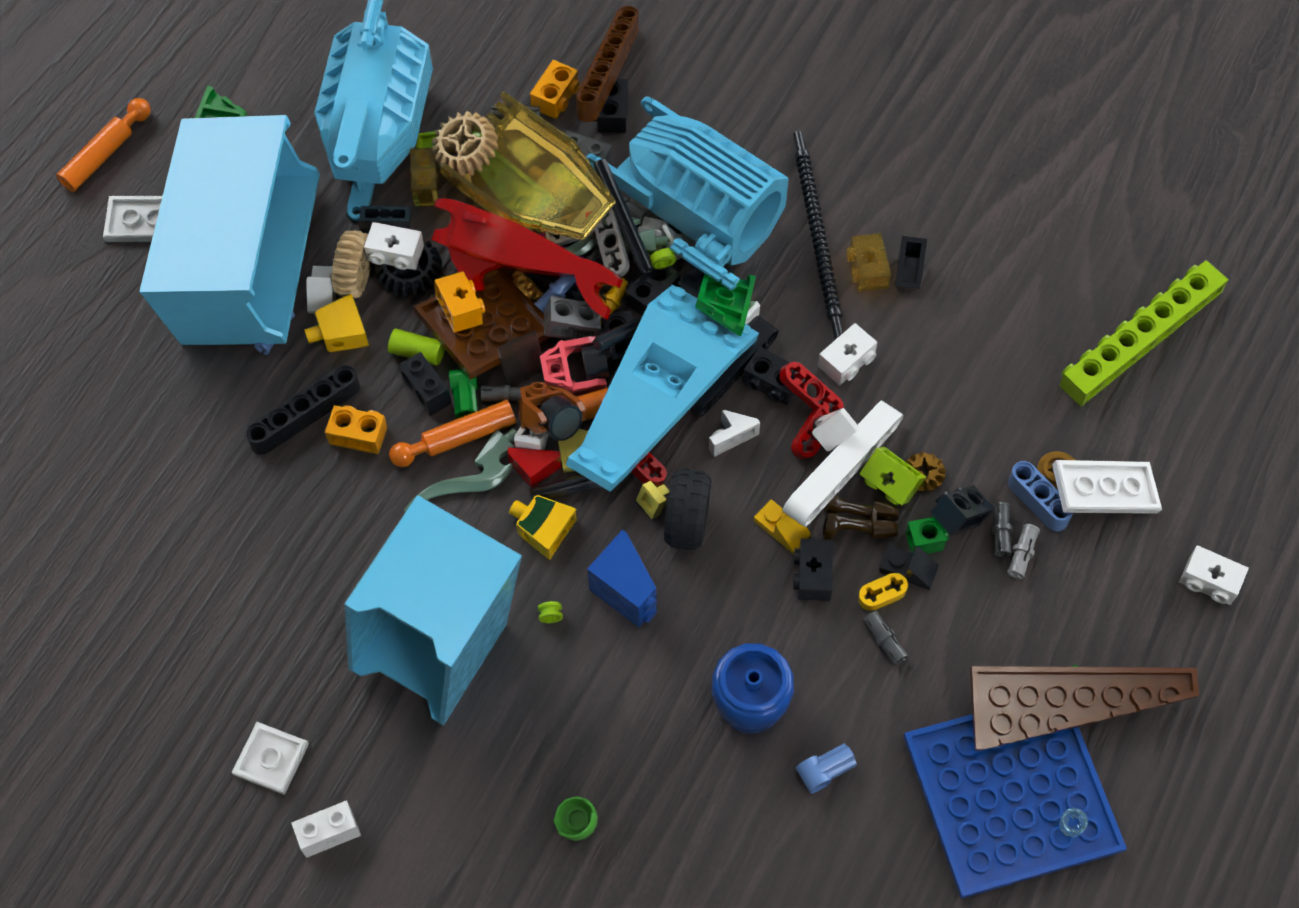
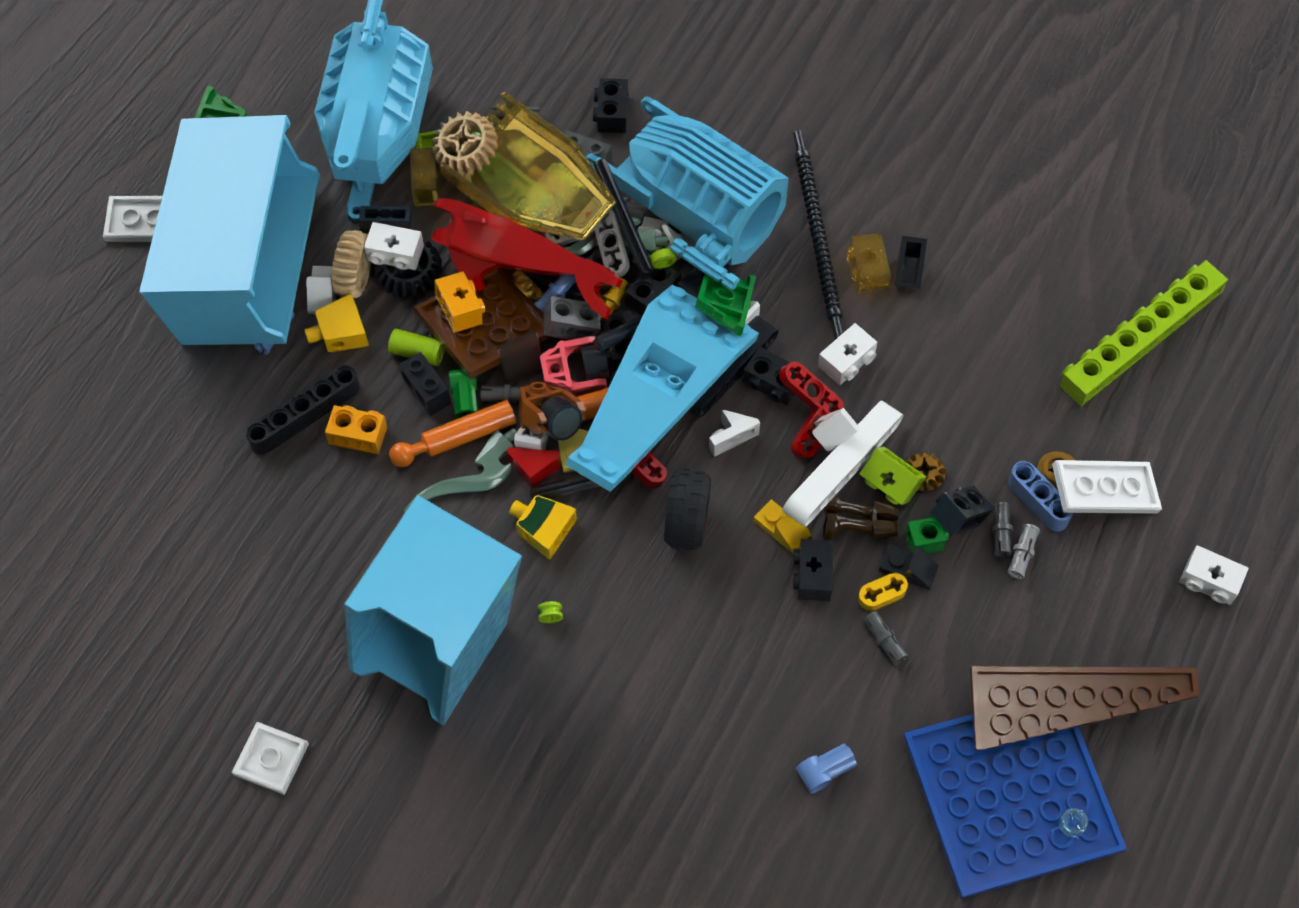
(102, 146): orange piece -> none
(326, 829): white brick -> none
(555, 89): light orange brick -> none
(575, 818): bright green hair -> none
(607, 64): reddish brown beam -> none
(623, 581): blue slope -> none
(652, 498): light yellow tile -> none
(752, 687): blue piece -> none

